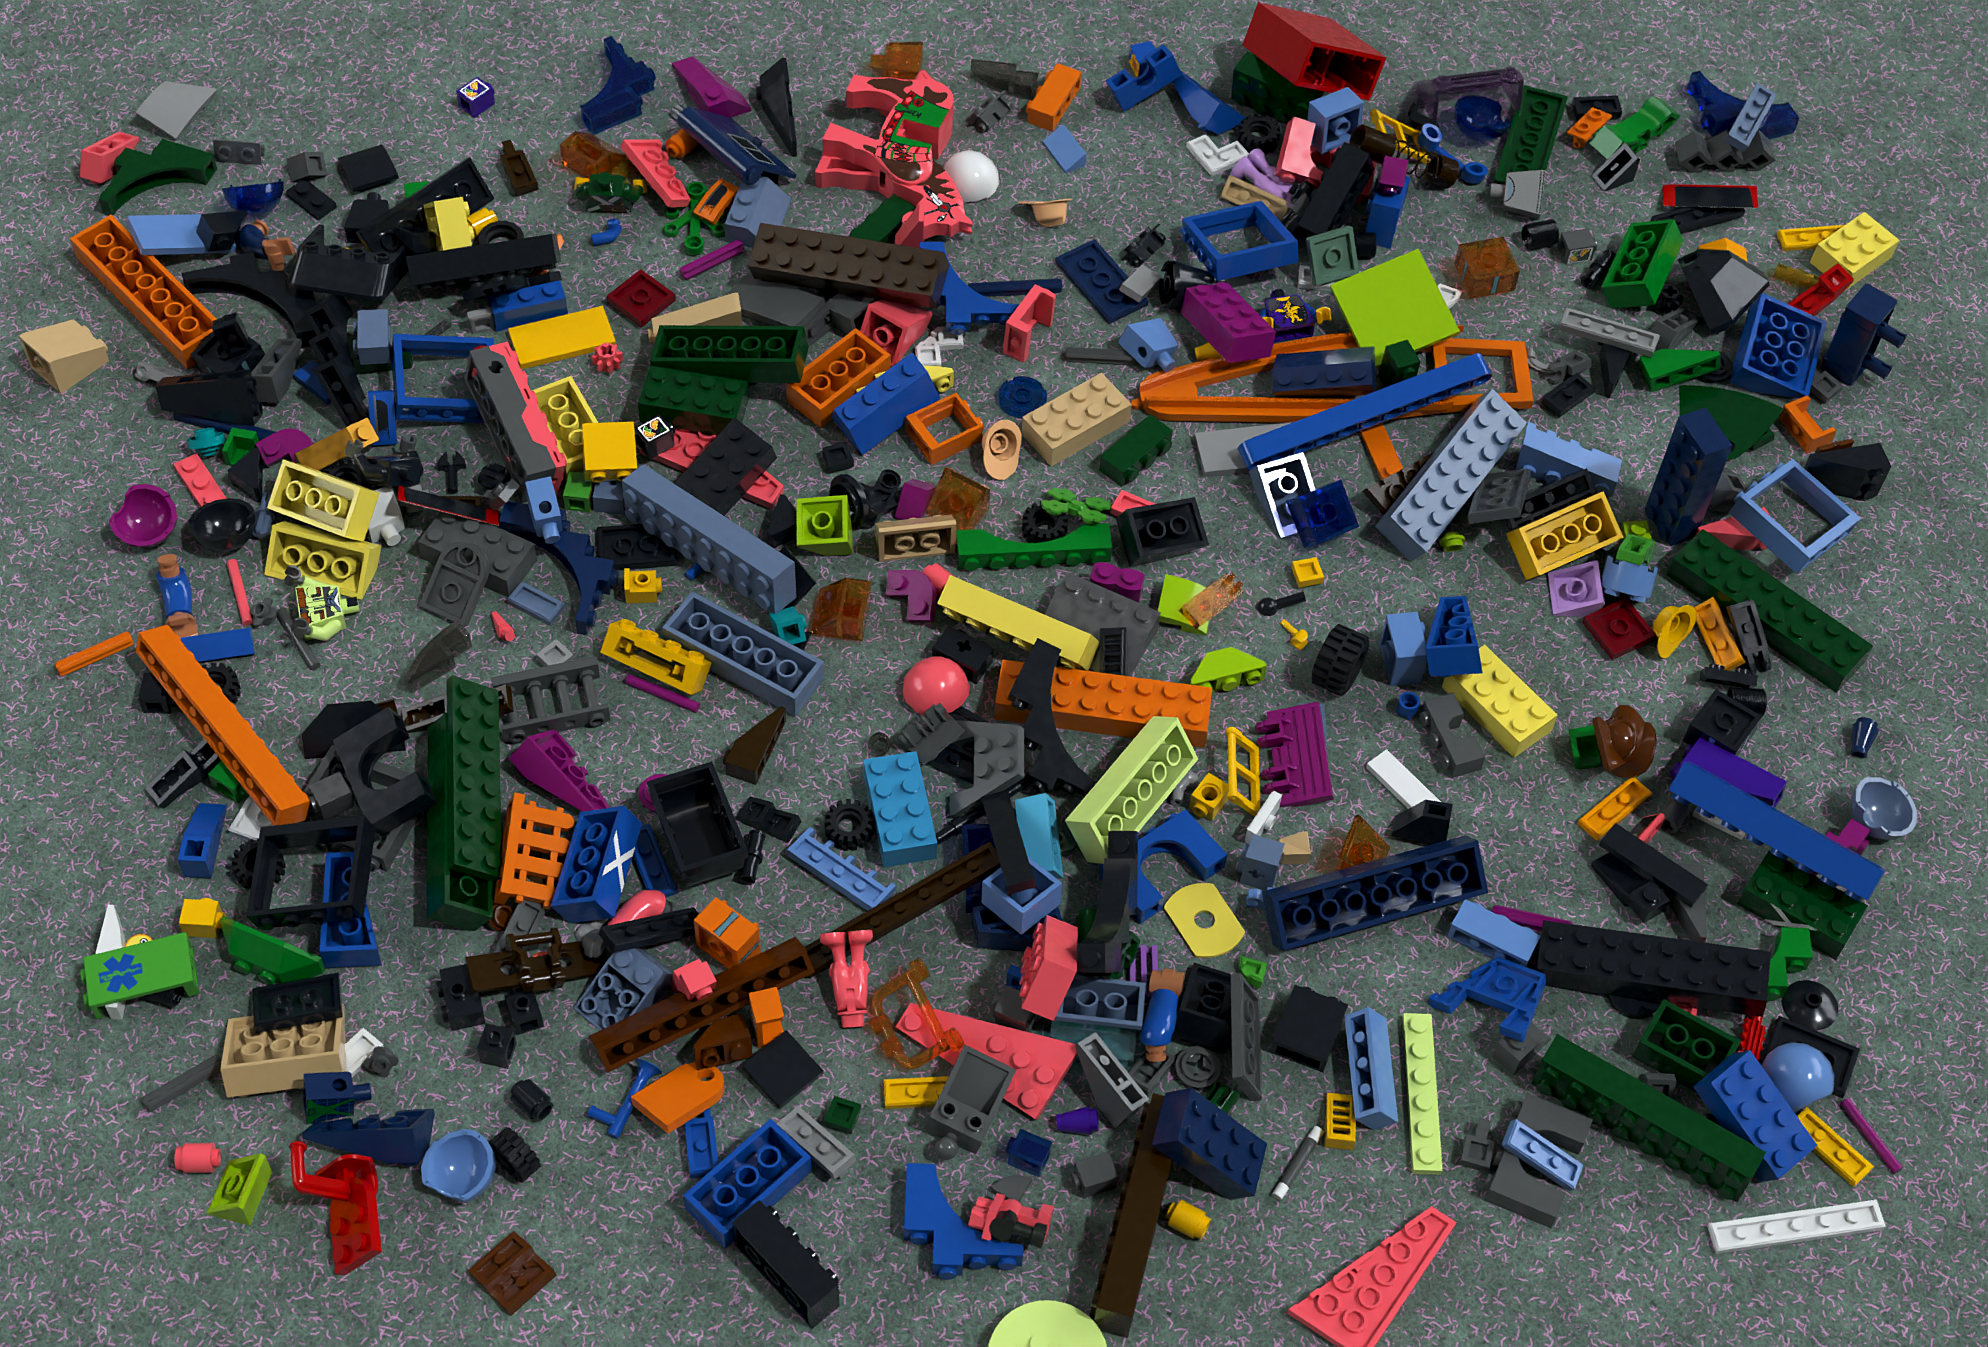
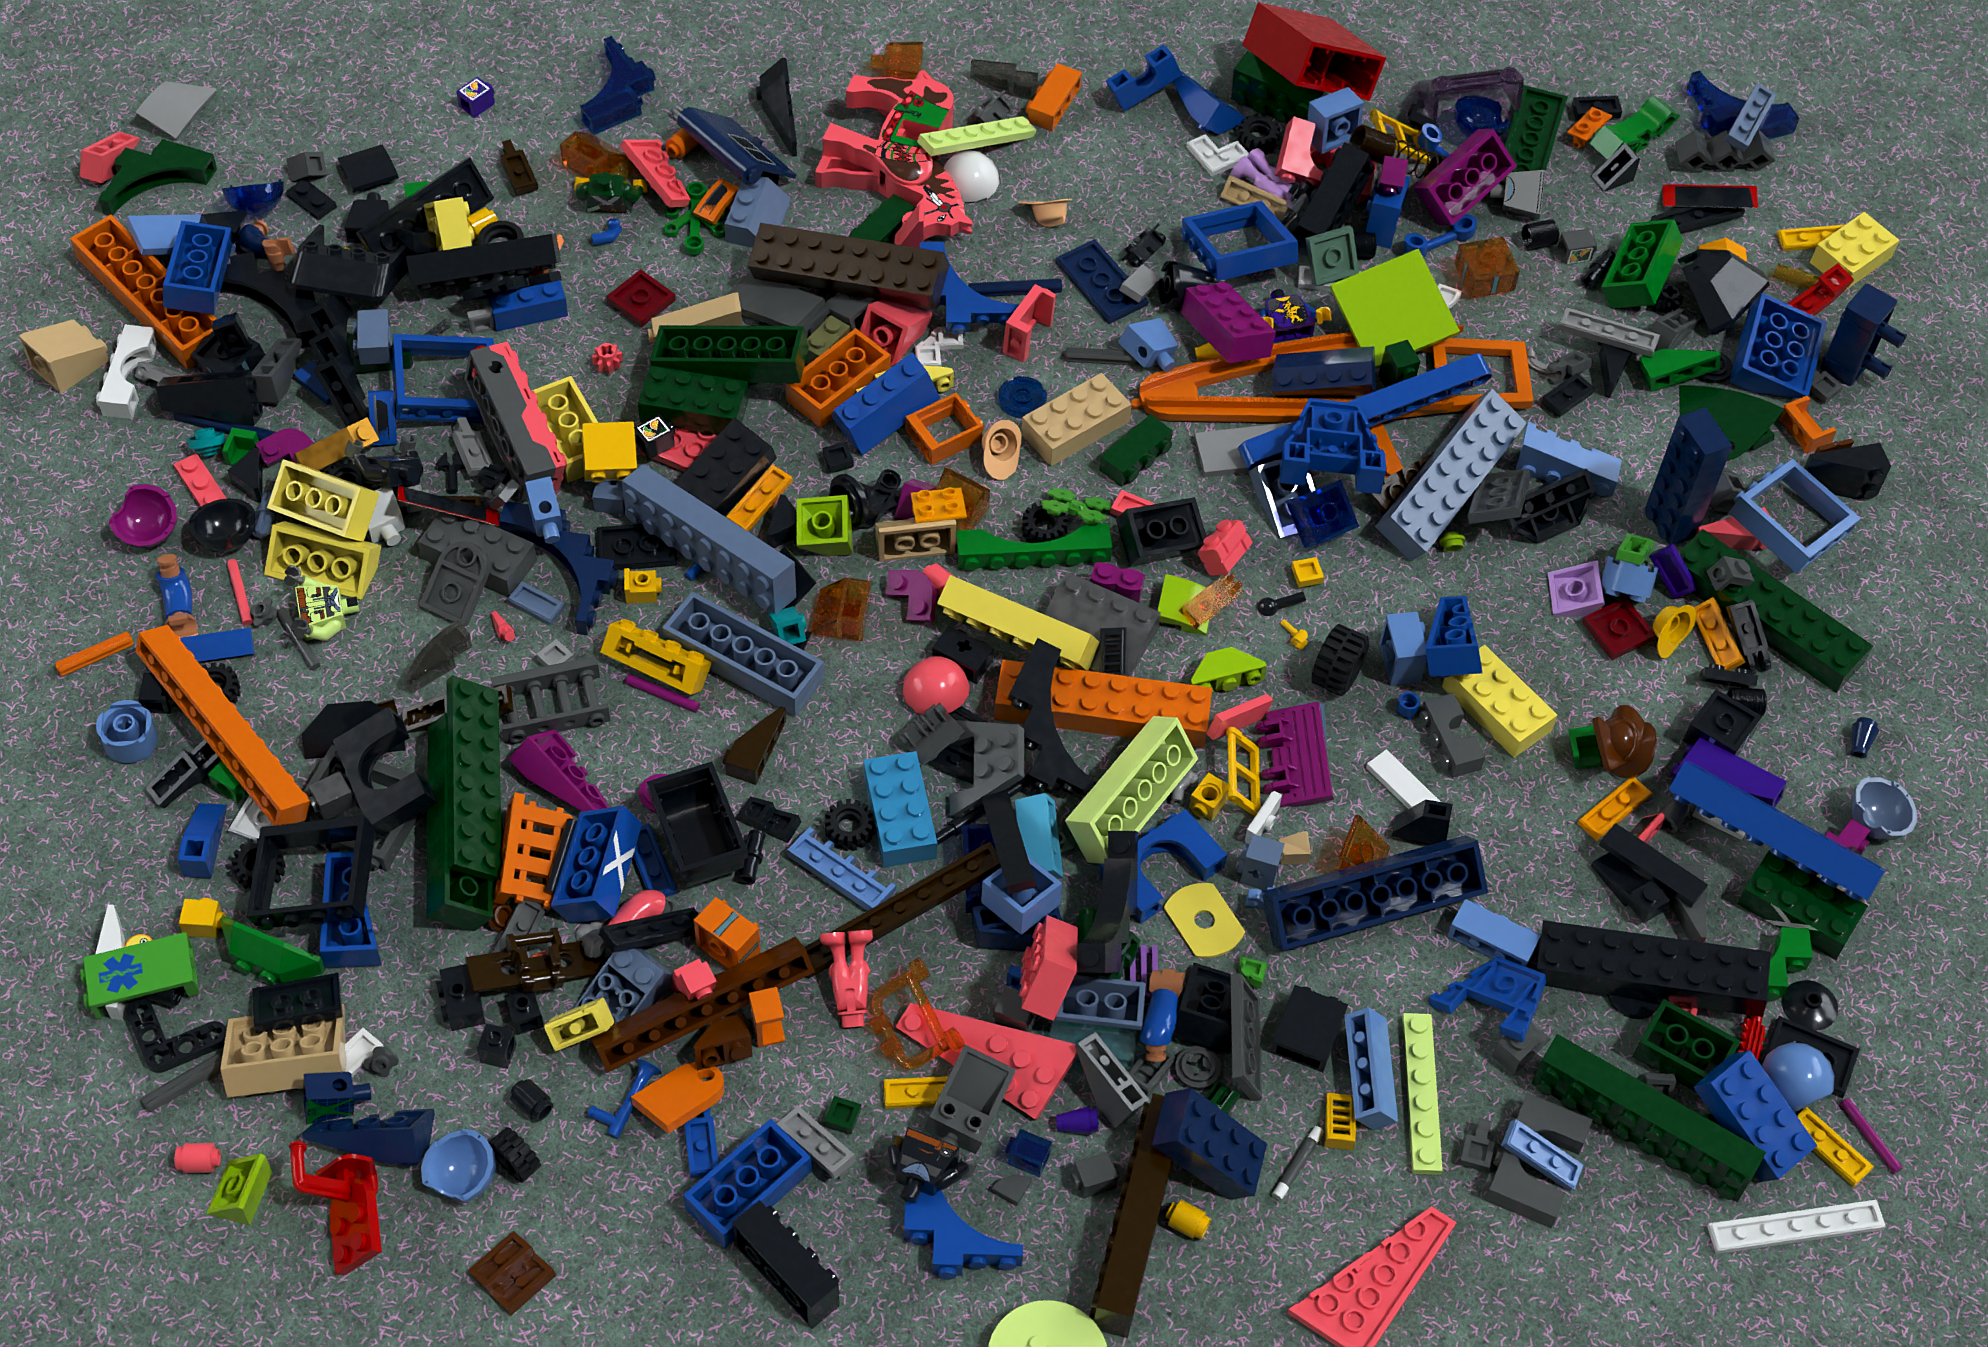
(117, 395): none -> white arch
(127, 732): none -> medium blue brick
(162, 1046): none -> black beam
(197, 267): none -> blue brick
(238, 151): flat silver hinge -> none
(470, 447): none -> light grey hinge
(560, 856): none -> black bar
(561, 337): yellow tile -> none
(578, 493): bright green brick -> none
(579, 1024): none -> light yellow brick
(710, 90): magenta wedge -> none
(712, 259): magenta axle -> none
(760, 498): none -> light orange tile
(783, 1069): black tile -> none
(825, 337): none -> olive brick
(883, 739): clear smoke hinge -> none
(925, 1164): none -> black torso
(938, 505): none -> light orange hinge
(976, 136): none -> yellowish green plate
(1009, 1218): hips -> none
(1065, 149): medium blue slope -> none
(1137, 58): blue brick -> none
(1224, 547): none -> coral brick
(1240, 716): none -> coral tile
(1336, 440): none -> blue wedge
(1462, 230): none -> blue piece
(1465, 177): none -> magenta brick
(1524, 918): magenta axle -> none
(1564, 535): yellow brick -> none
(1637, 528): lime plate -> none
(1673, 571): none -> dark purple tile
(1728, 571): none -> dark grey bracket

